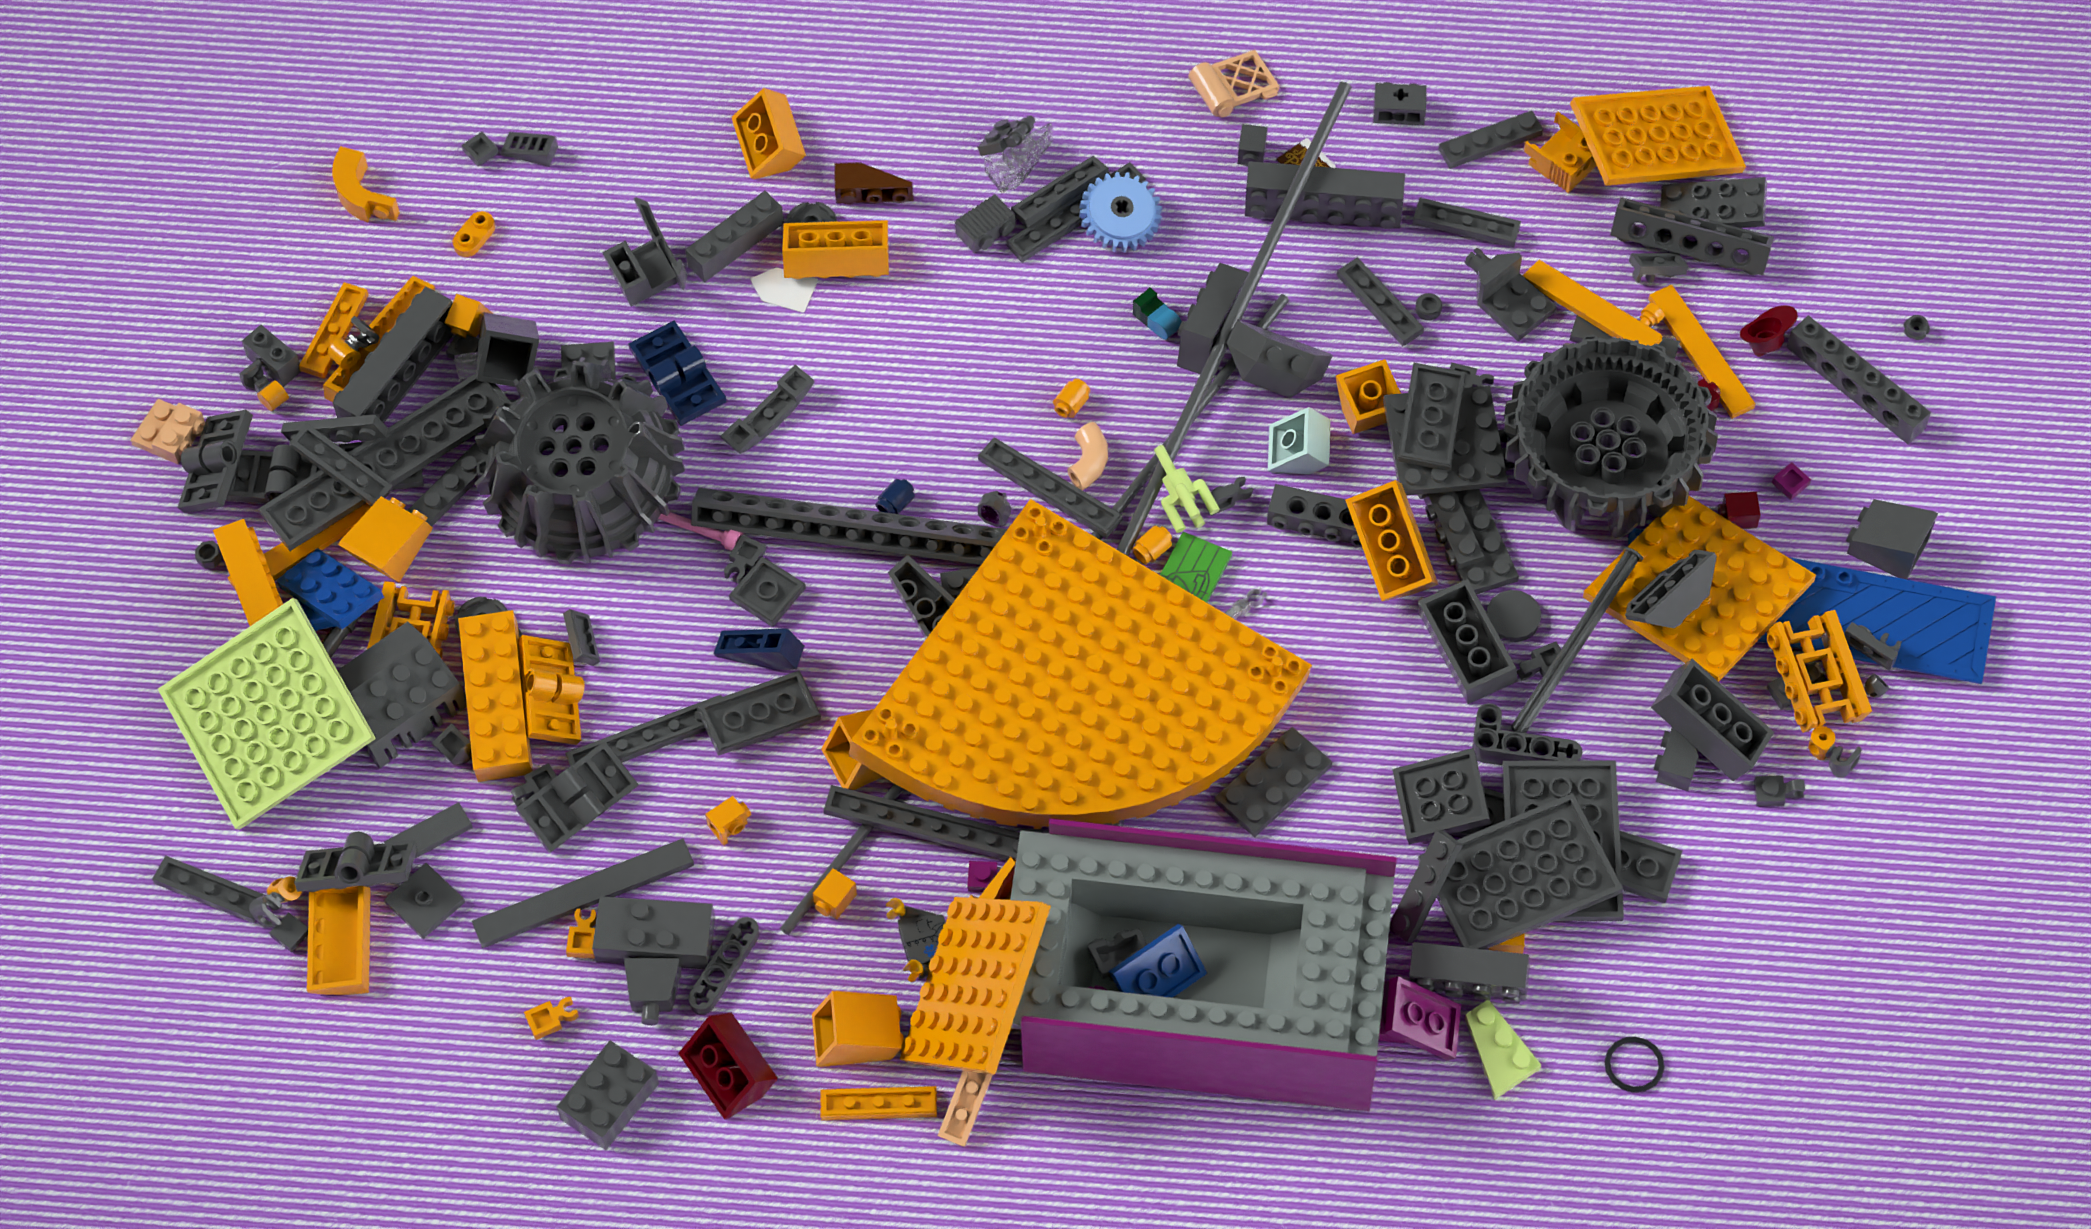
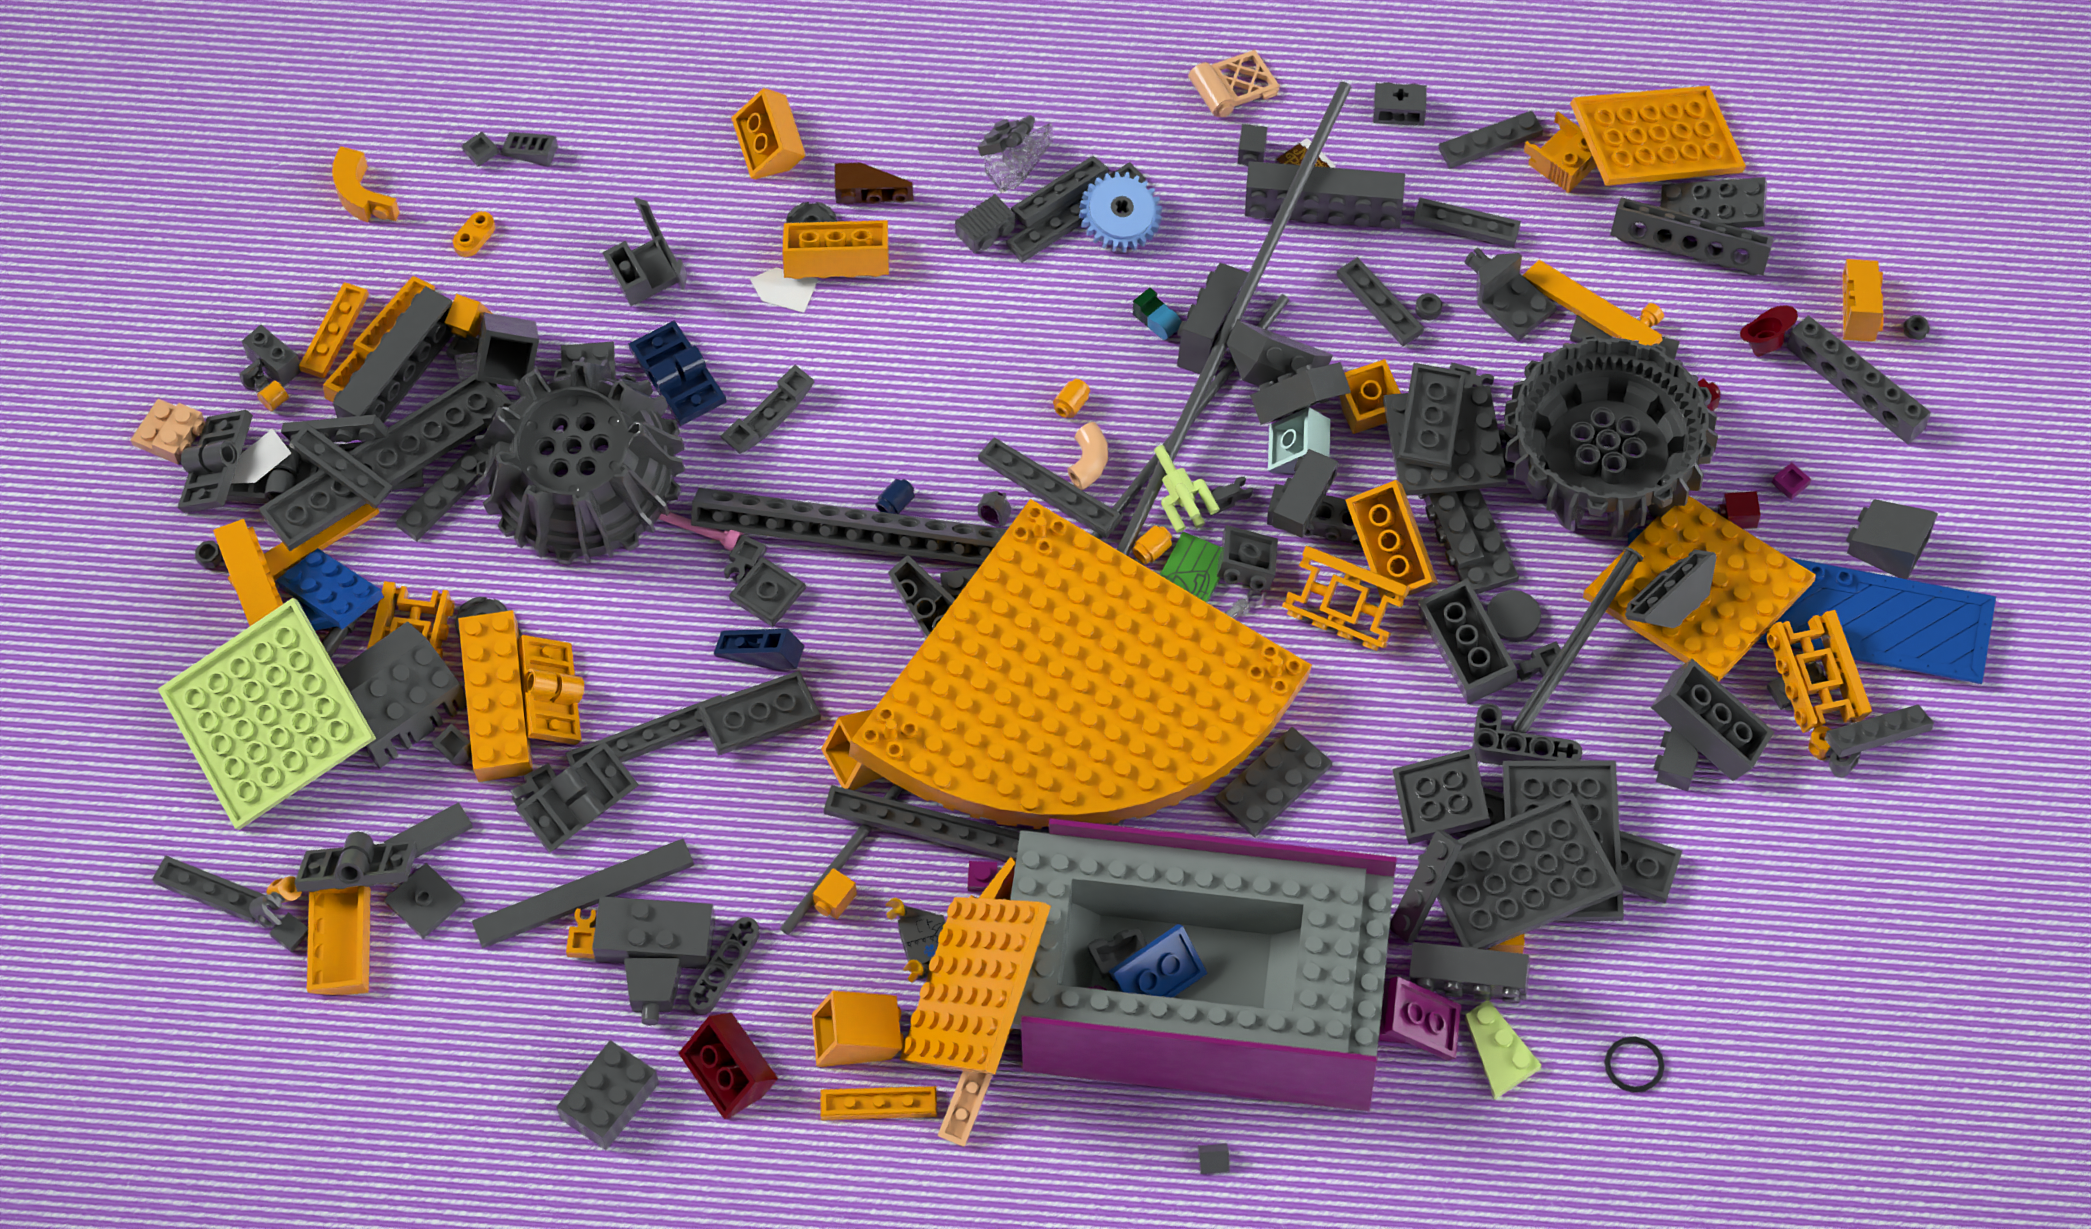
(260, 458): none -> white sticker
(346, 352): leg -> none
(387, 537): light orange slope -> none
(546, 1019): light orange plate -> none
(581, 637): dark grey plate -> none
(727, 819): light orange brick -> none
(734, 236): dark grey brick -> none
(1214, 1158): none -> dark grey slope
(1247, 558): none -> dark grey plate
(1299, 391): none -> dark grey wedge
(1304, 492): none -> dark grey brick
(1353, 579): none -> light orange fence
(1657, 263): dark grey plate -> none
(1702, 351): light orange tile -> none
(1773, 790): dark grey plate -> none
(1862, 300): none -> light orange wedge
(1863, 641): dark grey plate -> none
(1875, 686): dark grey hinge -> none
(1879, 731): none -> dark grey plate

